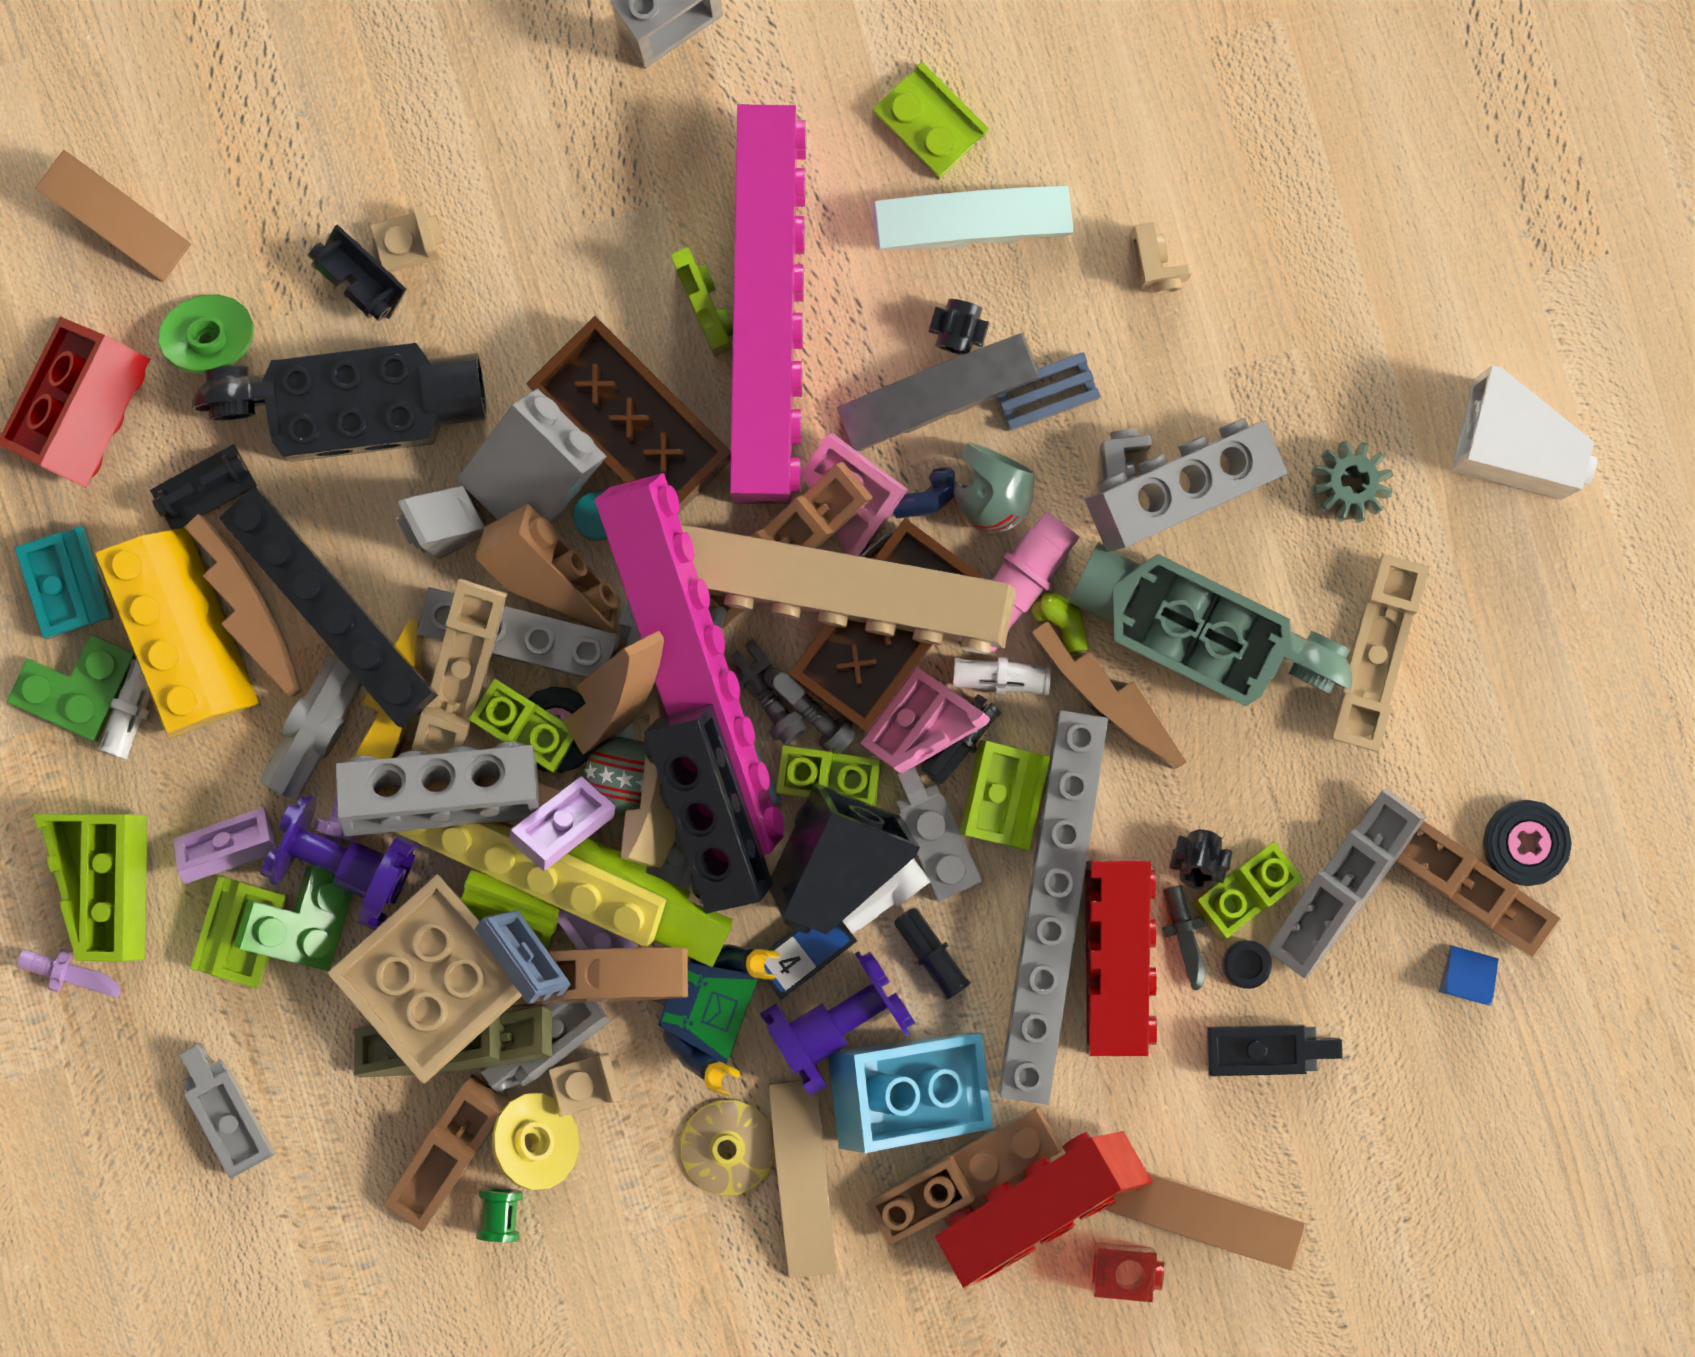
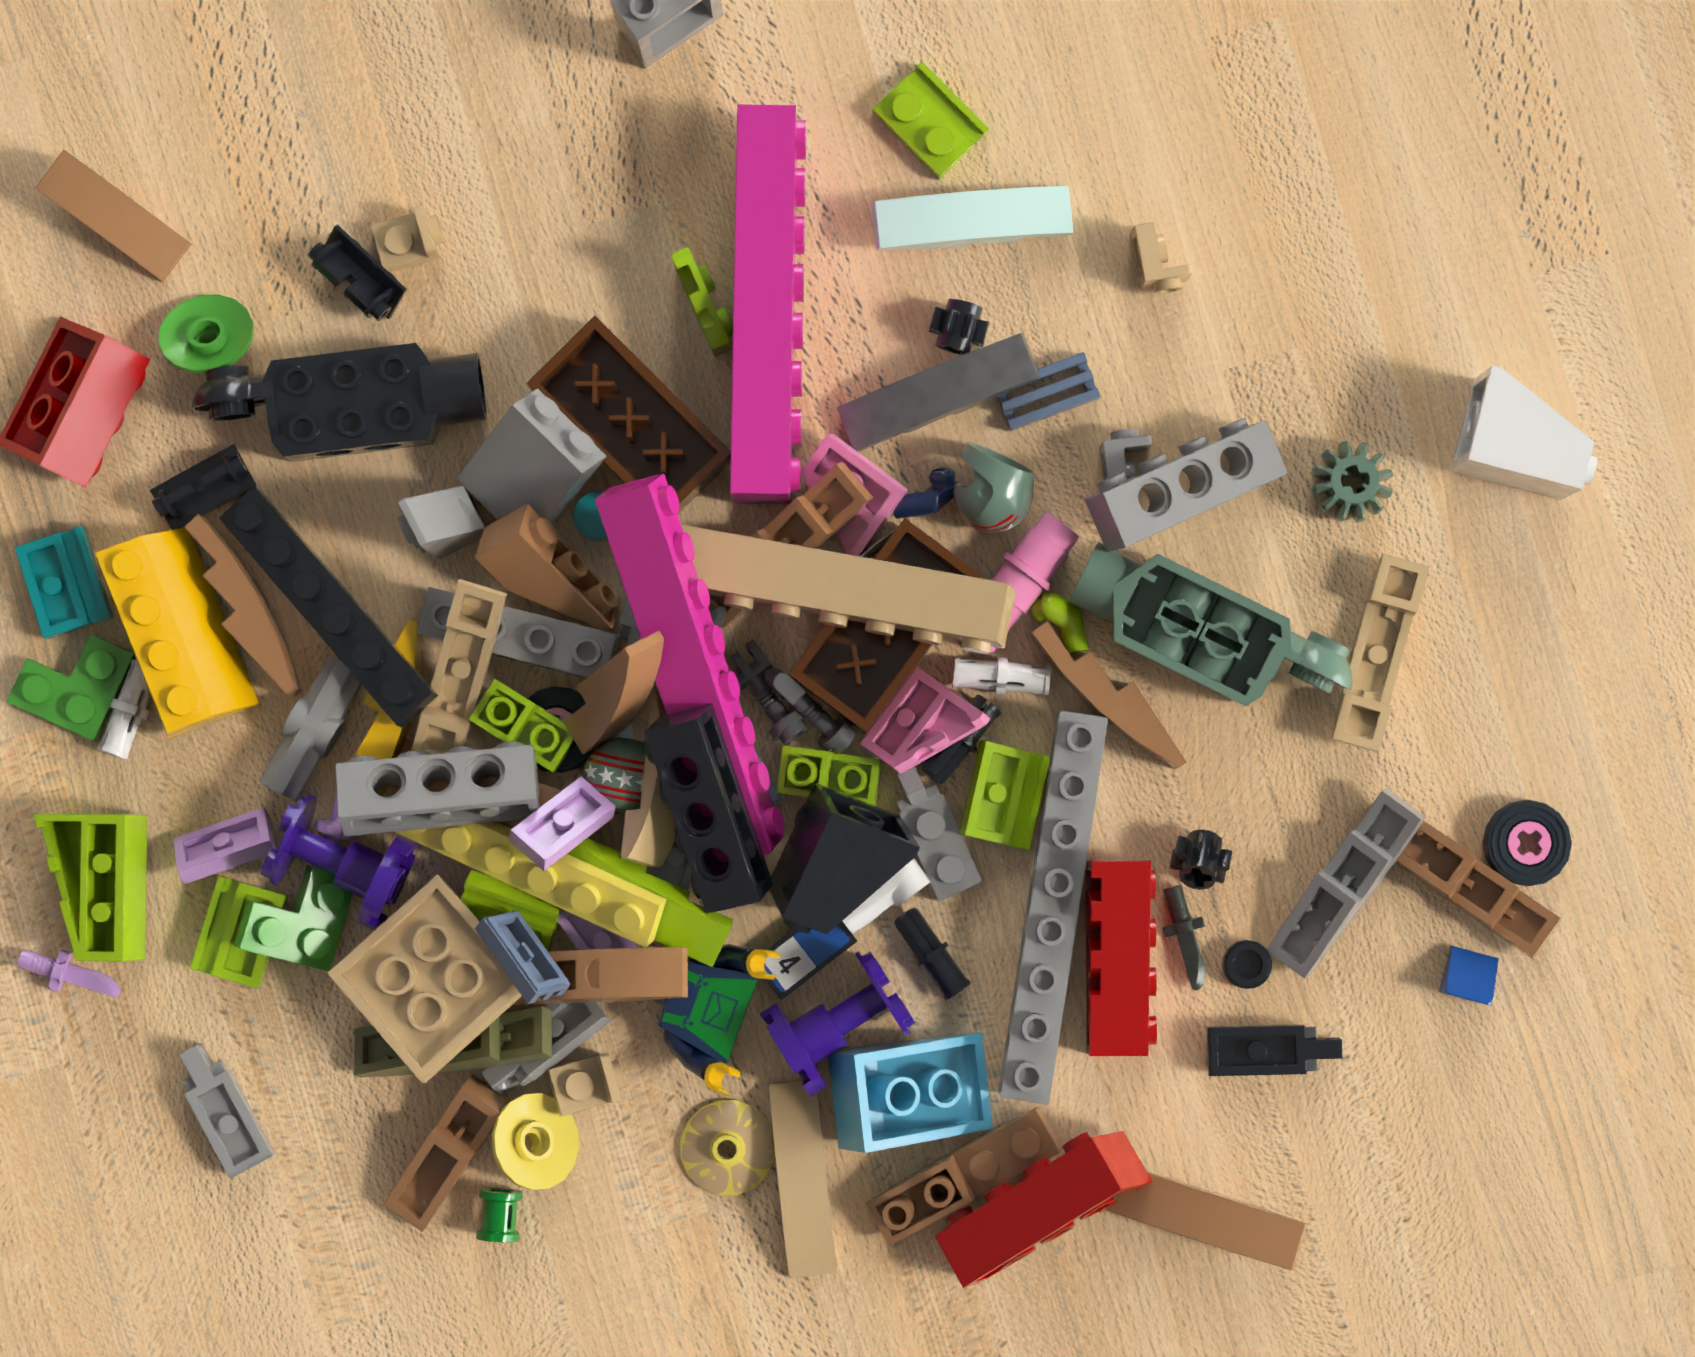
(1110, 1256): clear red brick -> none
(1247, 891): lime slope -> none

